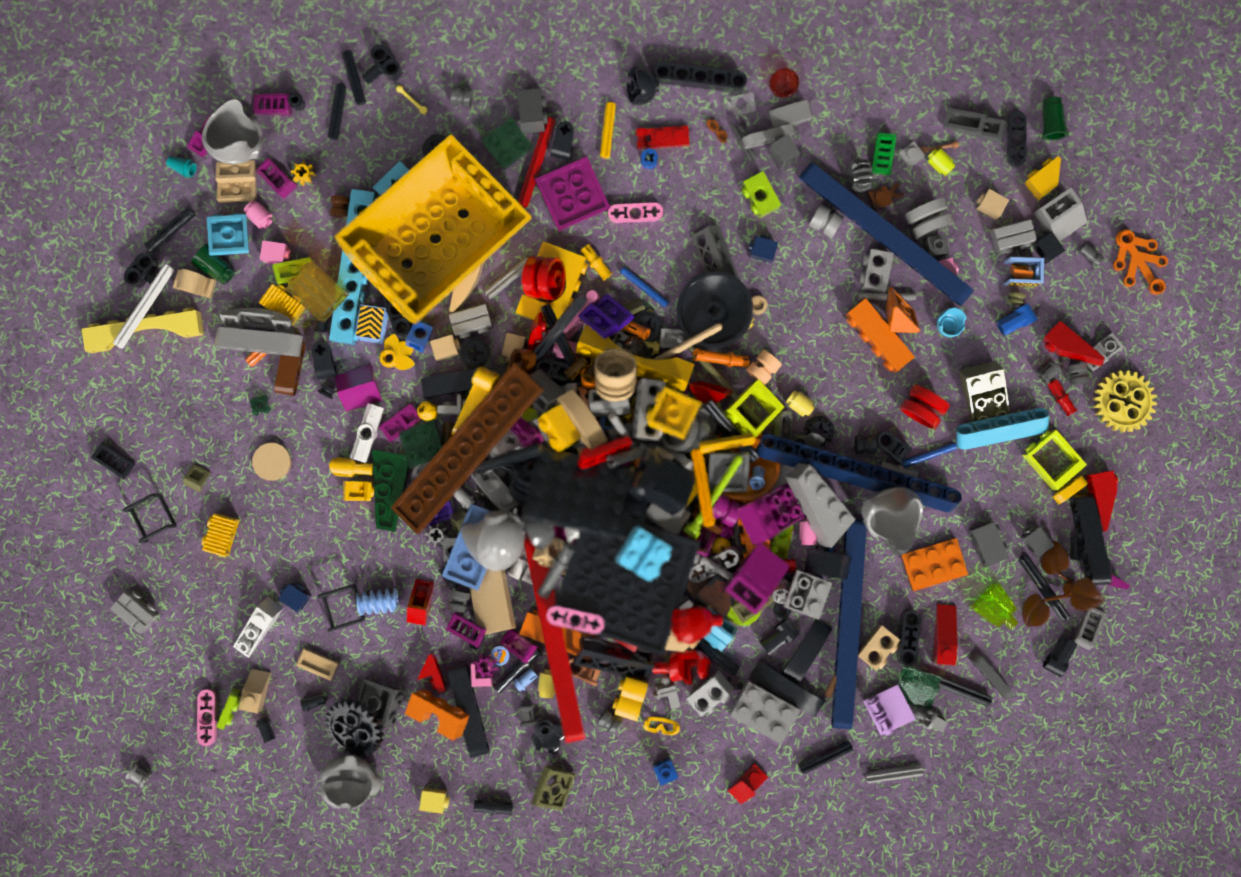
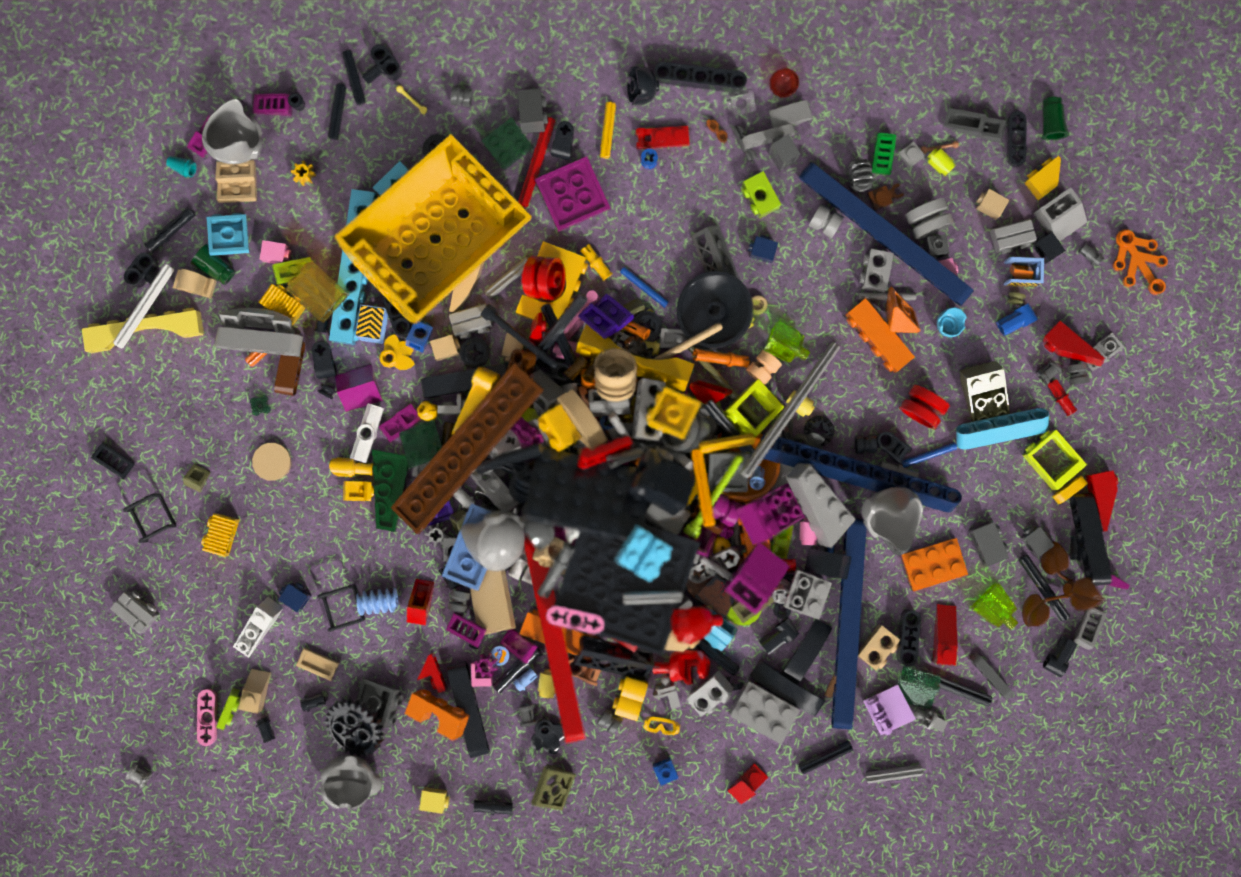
(258, 214): bright pink brick -> none
(284, 187): magenta slope -> none
(339, 206): reddish brown wheel -> none
(490, 313): none -> black piece
(621, 219): bright pink beam -> none
(652, 597): none -> light grey axle
(786, 342): none -> clear neon green torso
(789, 410): none -> light grey axle
(1120, 418): light yellow gear -> none

